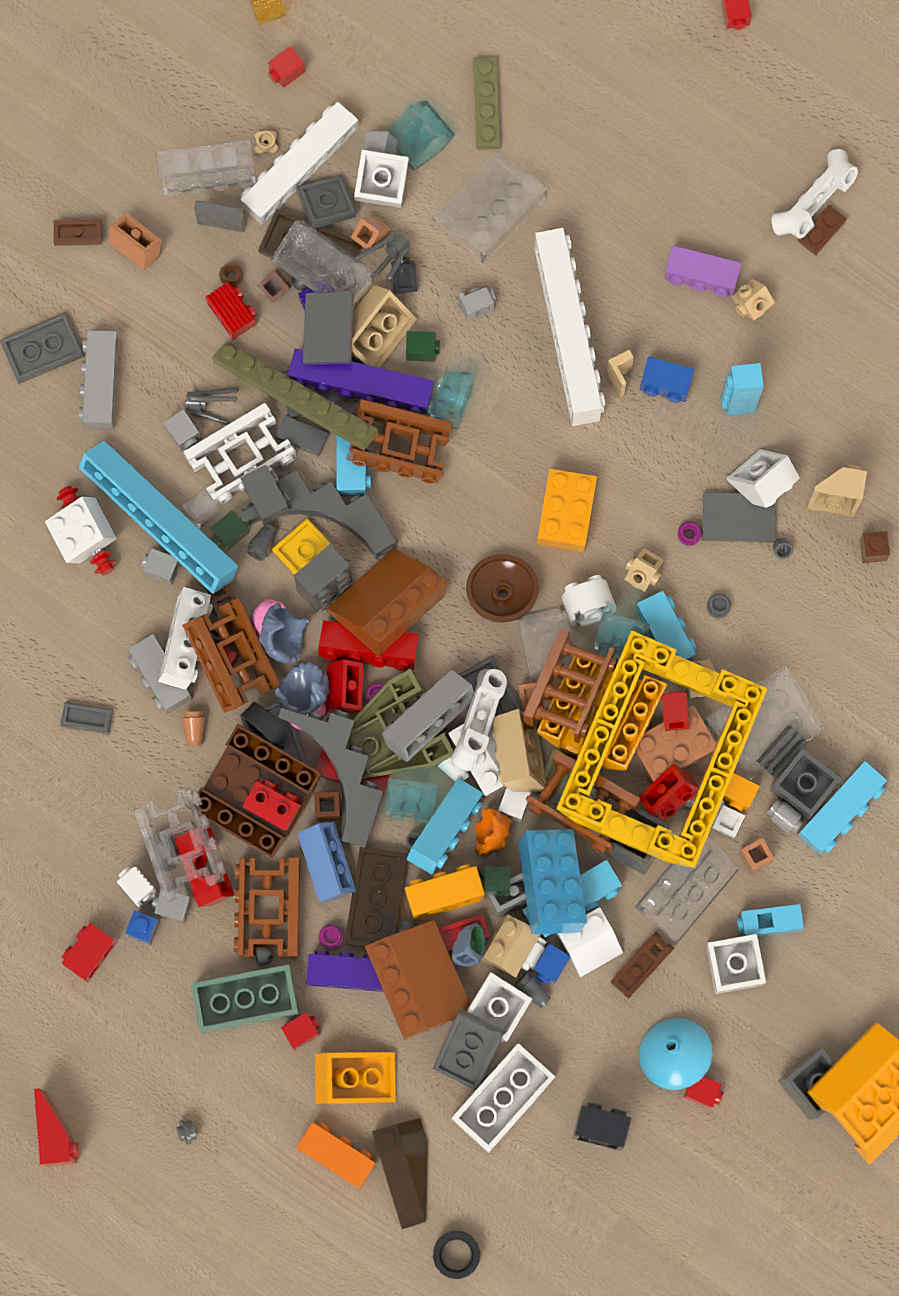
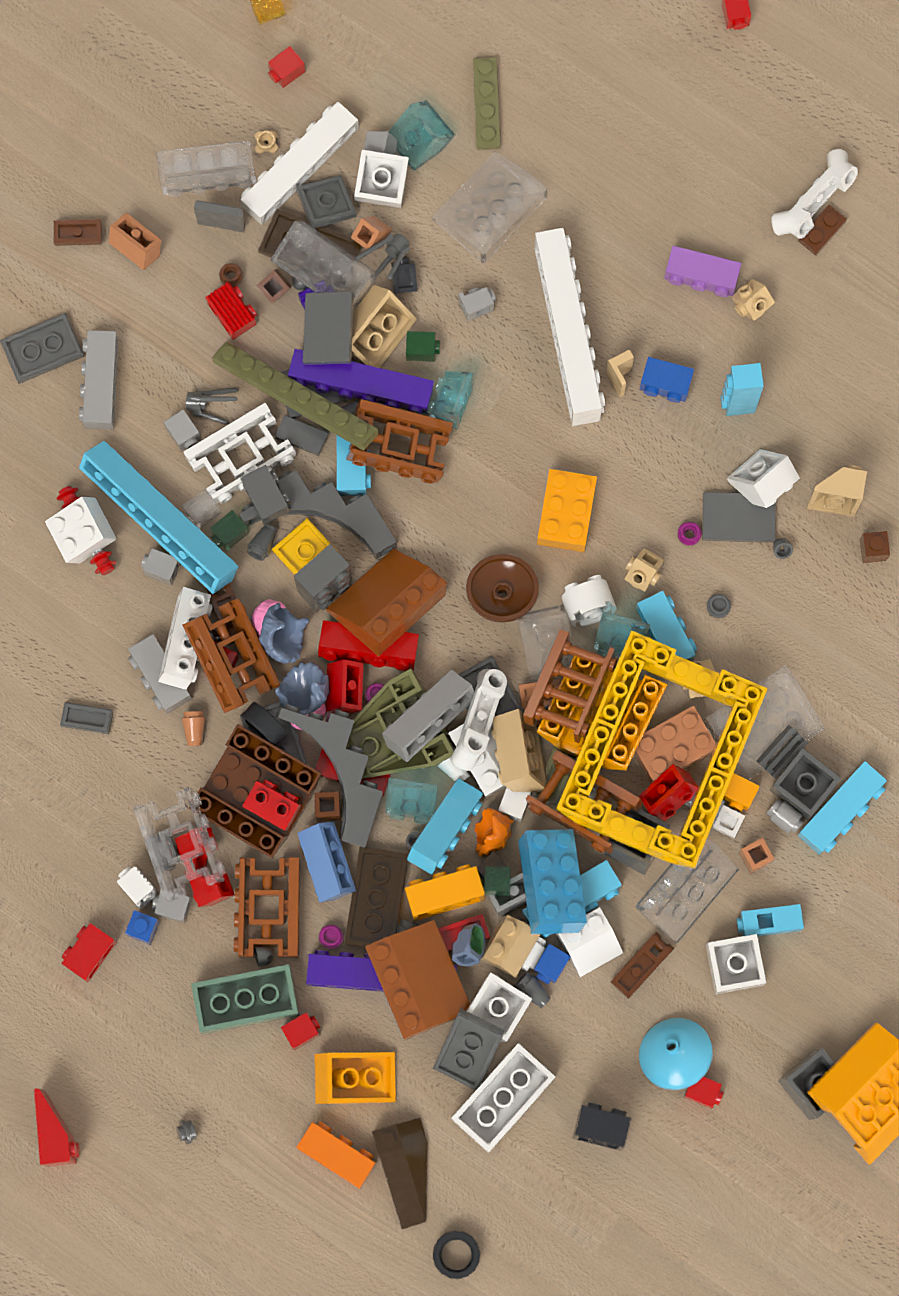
(675, 711): red brick -> none

